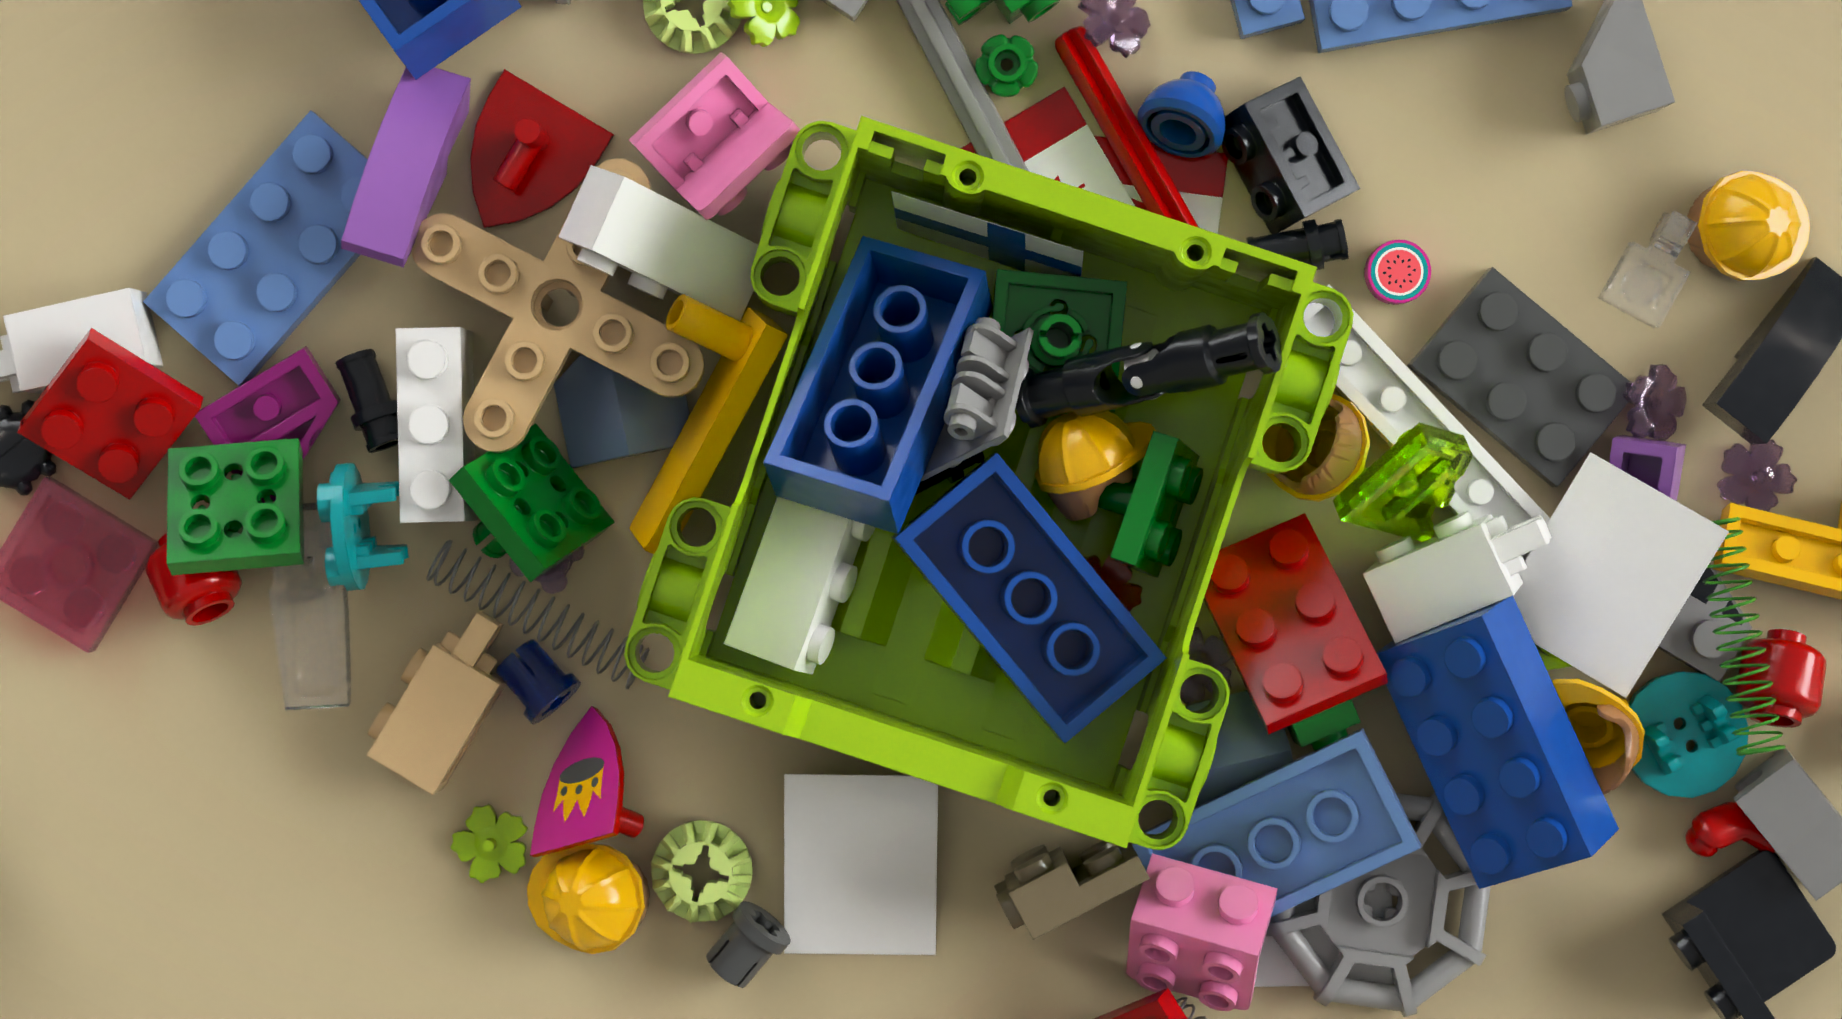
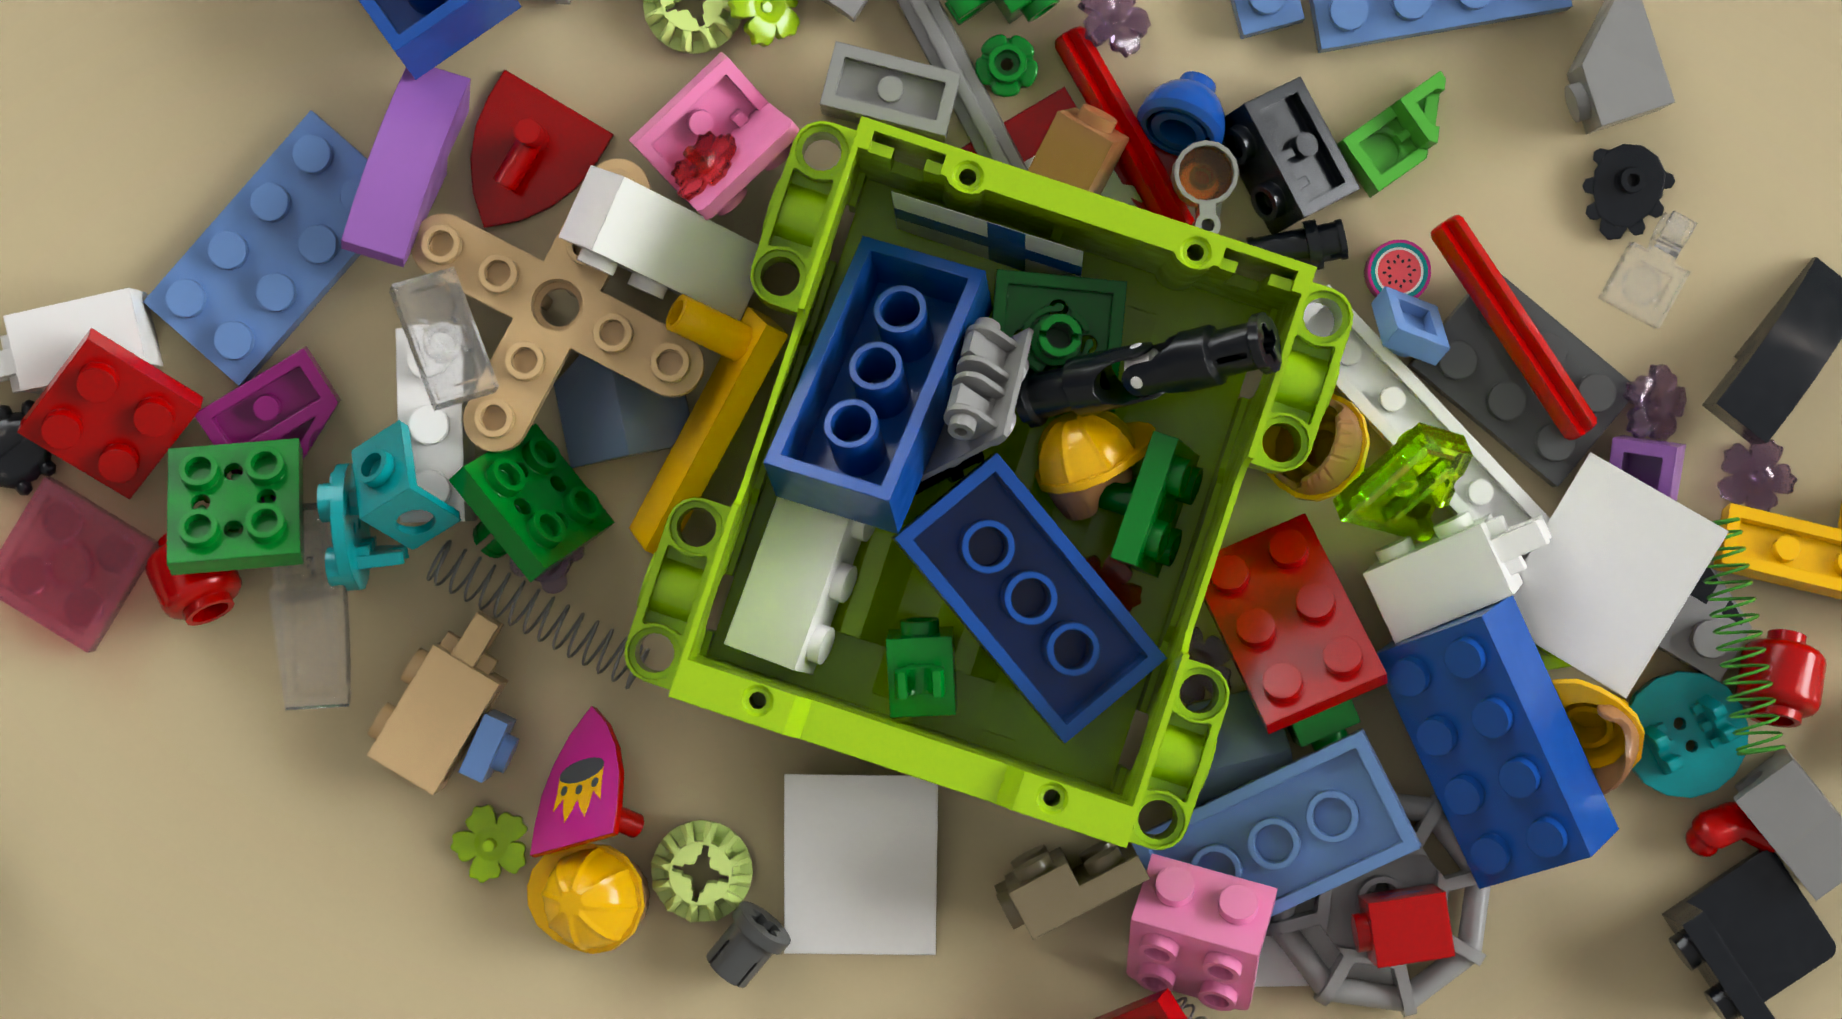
(370, 399): black pin -> none
(389, 488): none -> teal bracket
(443, 338): none -> clear plate
(491, 747): none -> medium blue plate
(537, 681): clear blue bush -> none
(705, 164): none -> clear red plant
(889, 91): none -> light grey panel
(921, 668): none -> green brick
(1080, 148): none -> medium nougat brick
(1203, 179): none -> piece
(1395, 138): none -> bright green slope
(1403, 926): none -> red brick
(1410, 326): none -> medium blue plate
(1513, 327): none -> red axle
(1626, 189): none -> black piece
(1749, 226): yellow piece -> none

